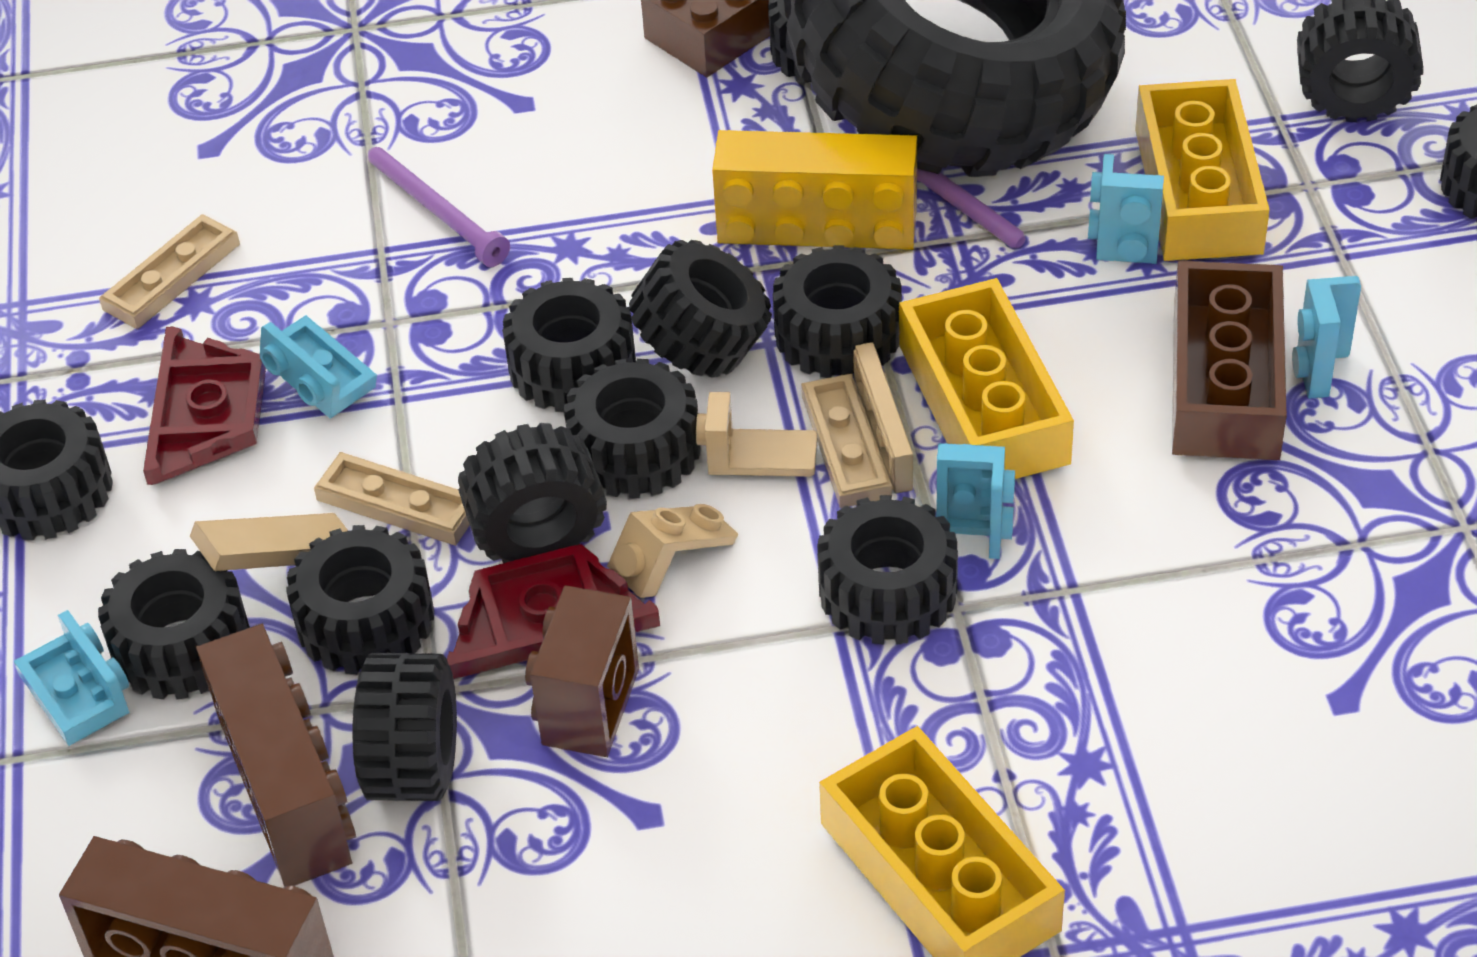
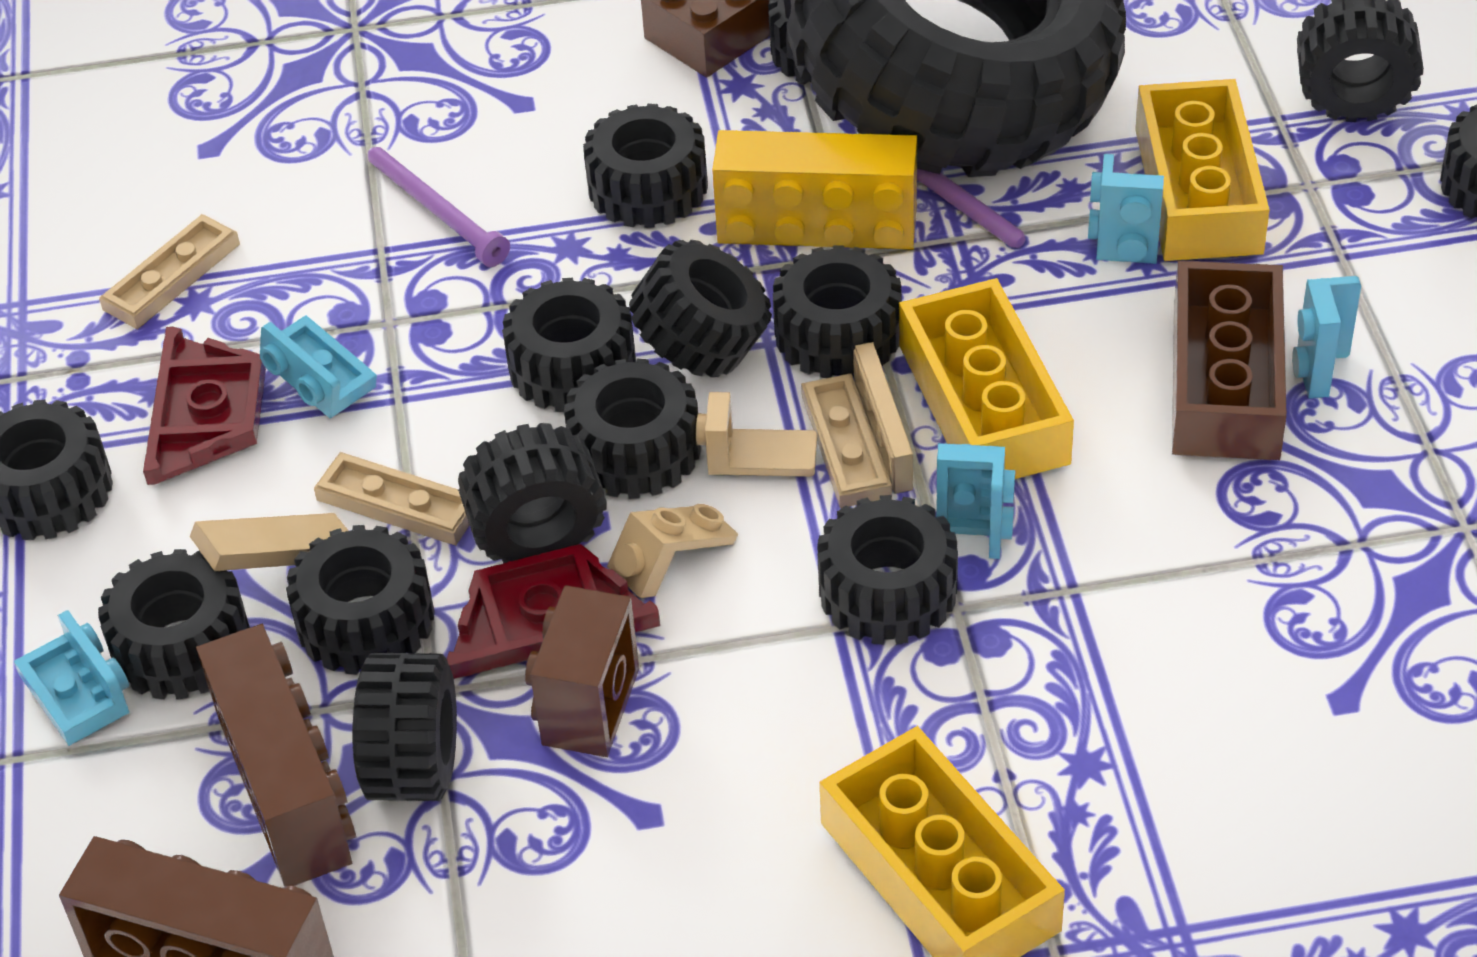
(645, 165): none -> black tyre

